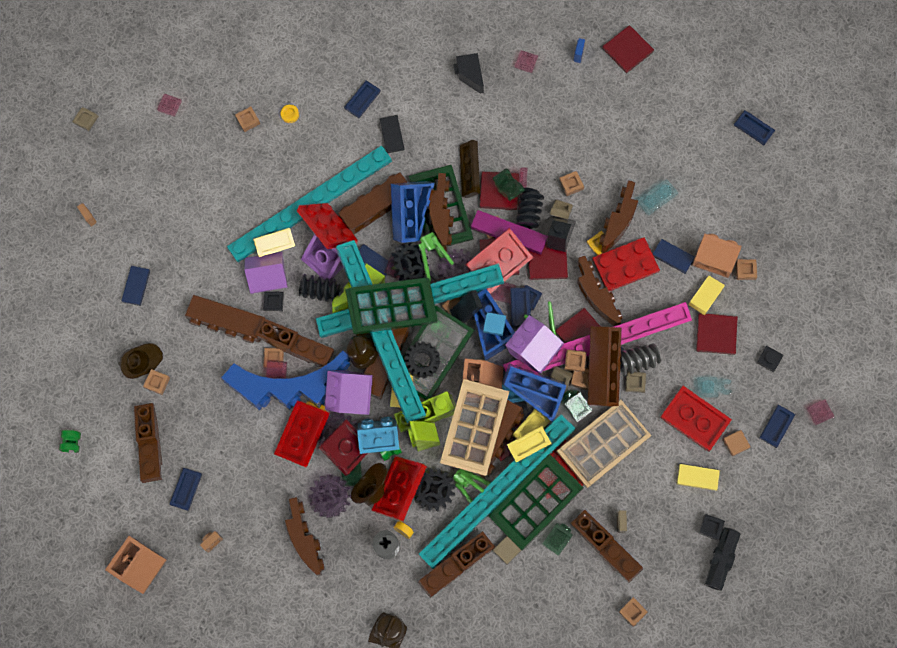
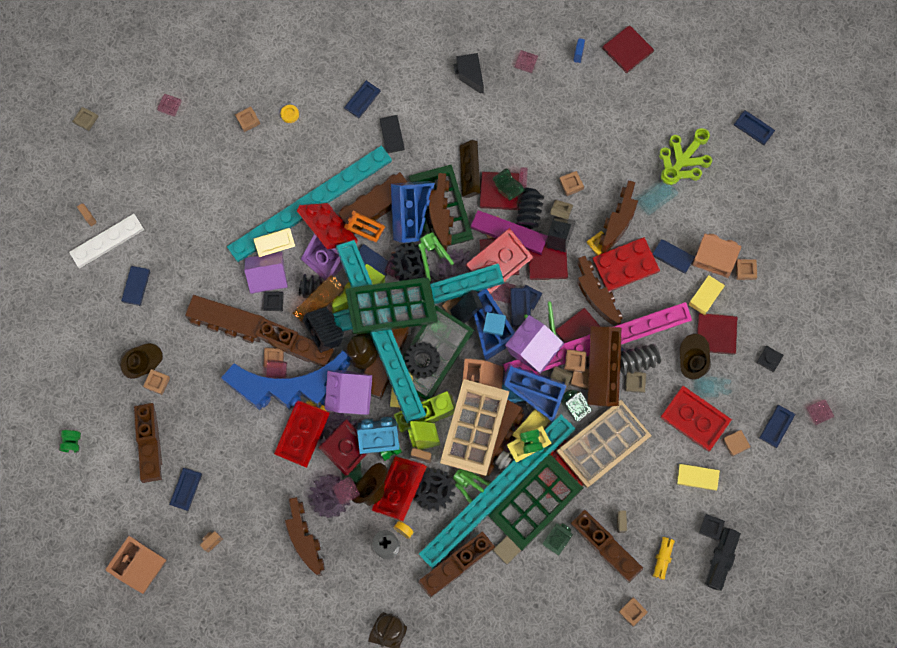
(106, 241): none -> white plate
(320, 297): none -> clear orange tile
(323, 329): none -> black brick
(346, 490): none -> clear pink tile
(353, 220): none -> orange tile
(421, 455): none -> medium nougat tile
(504, 460): none -> light grey plate
(527, 438): none -> green wheel
(663, 558): none -> yellow pin
(684, 160): none -> lime plant
(694, 356): none -> dark brown piece

